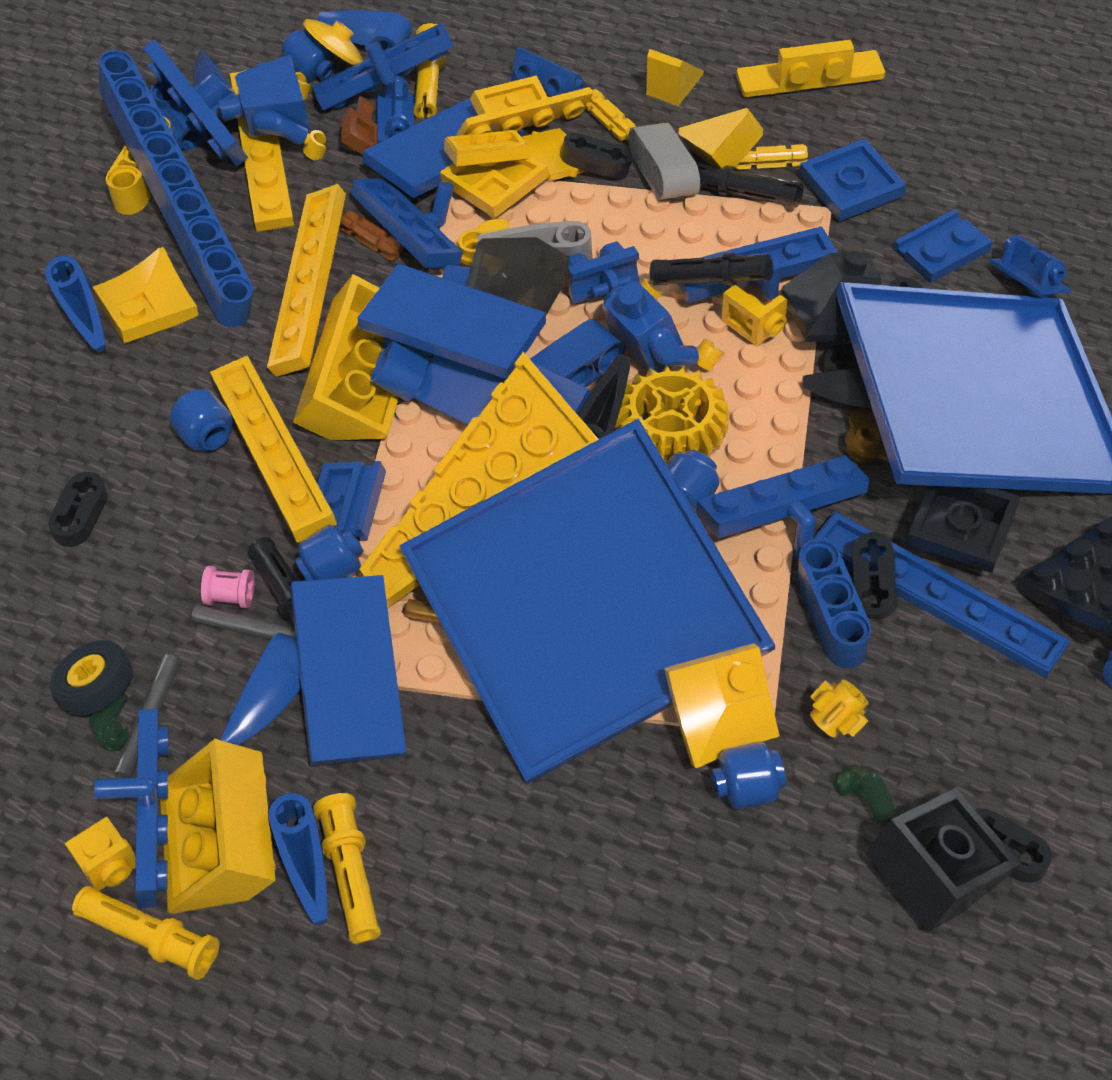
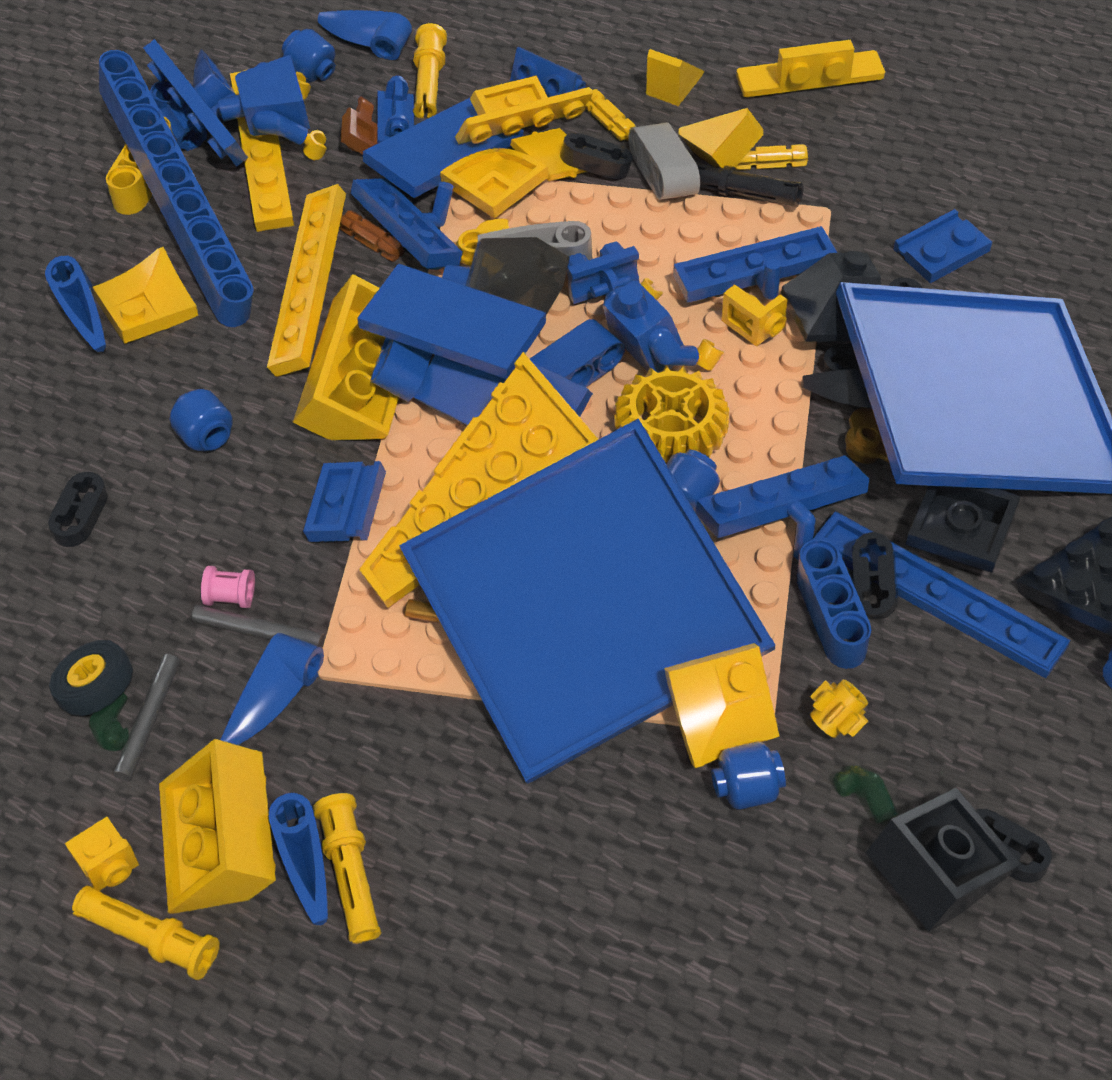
(148, 789): blue plate -> none
(273, 449): yellow plate -> none
(275, 572): black pin -> none
(329, 554): blue head -> none
(335, 38): yellow dish -> none
(347, 670): blue tile -> none
(383, 66): blue plate -> none
(486, 148): yellow plate -> none
(605, 400): black piece -> none
(723, 269): black pin -> none
(852, 179): blue plate -> none
(1032, 267): blue hinge -> none

